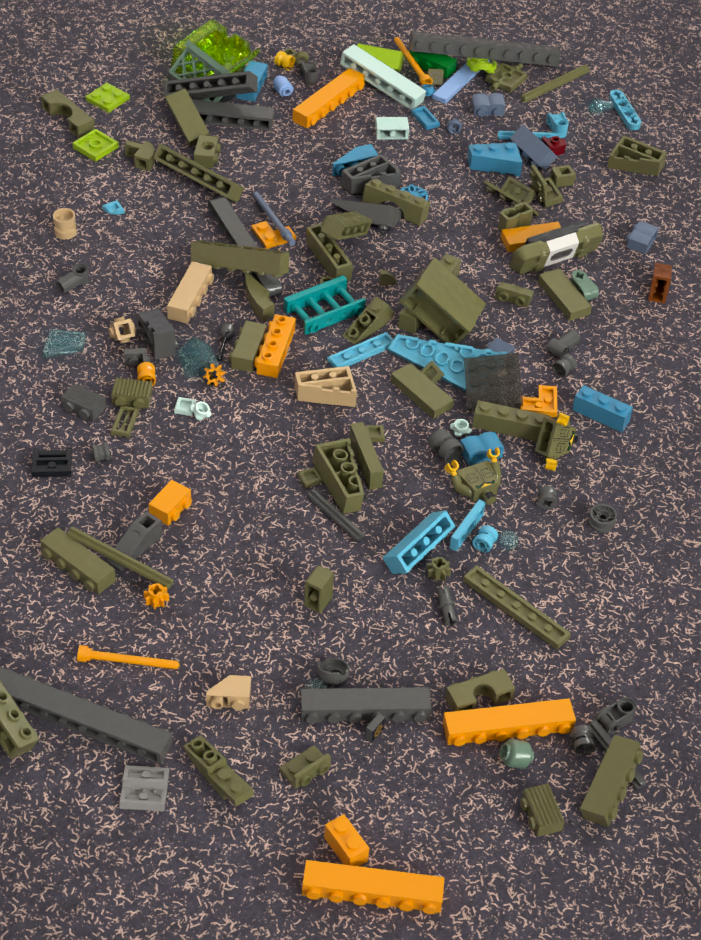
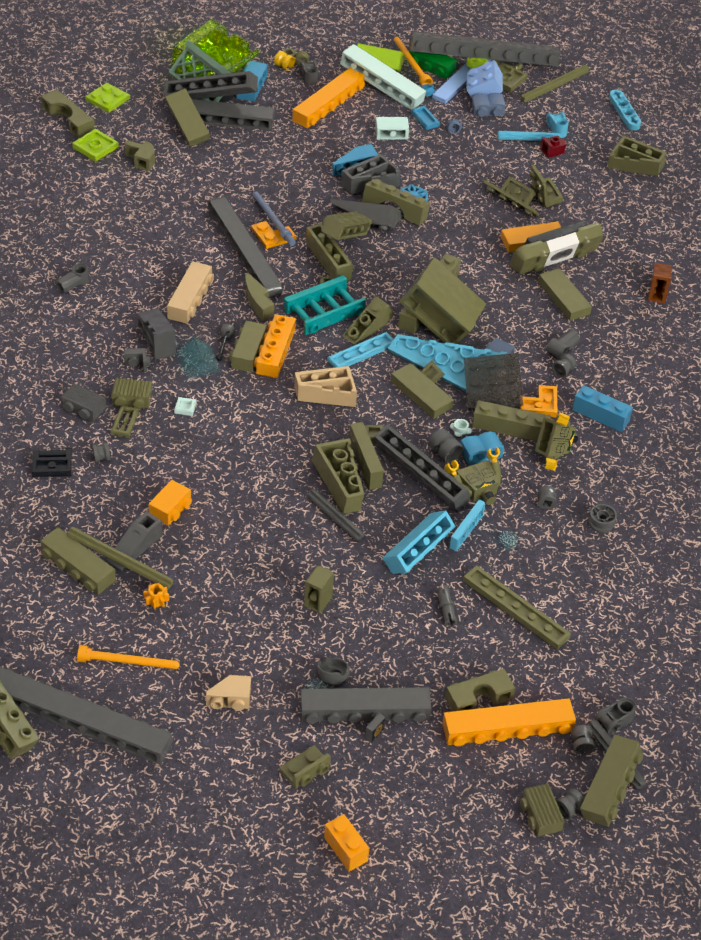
(63, 342): clear light blue wing -> none
(64, 223): tan wheel -> none
(113, 208): medium azure tile -> none
(128, 330): tan brick -> none
(144, 788): light grey slope -> none
(145, 372): light orange wheel -> none
(198, 173): olive brick -> none
(200, 410): light aqua plate -> none
(207, 151): olive brick -> none
(209, 375): light orange gear -> none
(217, 772): olive slope -> none
(240, 257): olive brick -> none
(282, 86): light blue brick -> none
(310, 477): olive tile -> none
(373, 886): light orange brick -> none
(386, 278): olive tile -> none
(422, 468): none -> dark grey brick
(436, 75): olive tile -> none
(438, 569): olive gear -> none
(485, 79): none -> light blue brick
(486, 537): medium azure wheel -> none
(495, 157): dark azure wedge -> none
(514, 294): olive bracket -> none
(515, 217): olive brick -> none
(516, 754): sand green head -> none
(533, 148): sand blue brick -> none
(563, 176): olive brick -> none
(570, 803): none -> dark grey wheel
(584, 285): sand green piece -> none
(598, 106): clear light blue cone -> none
(642, 237): sand blue brick -> none

